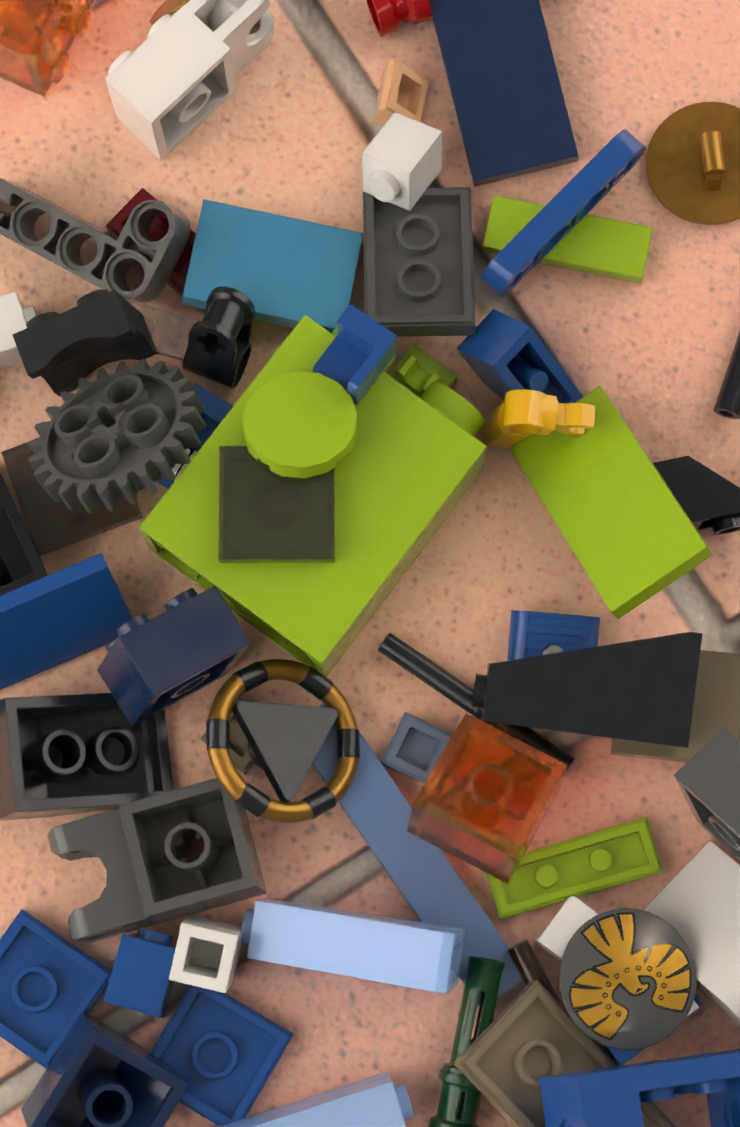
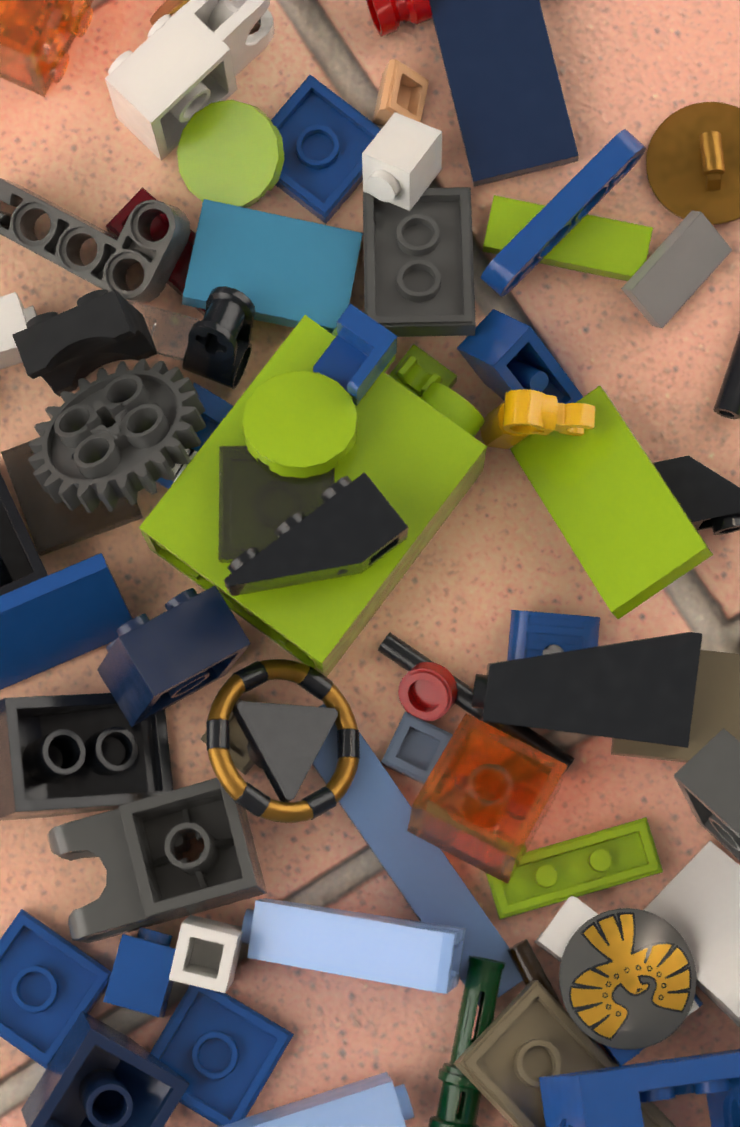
(230, 153): none -> lime tile
(321, 148): none -> blue tile
(333, 541): none -> black slope
(428, 691): none -> red tile
(676, 269): none -> light grey tile

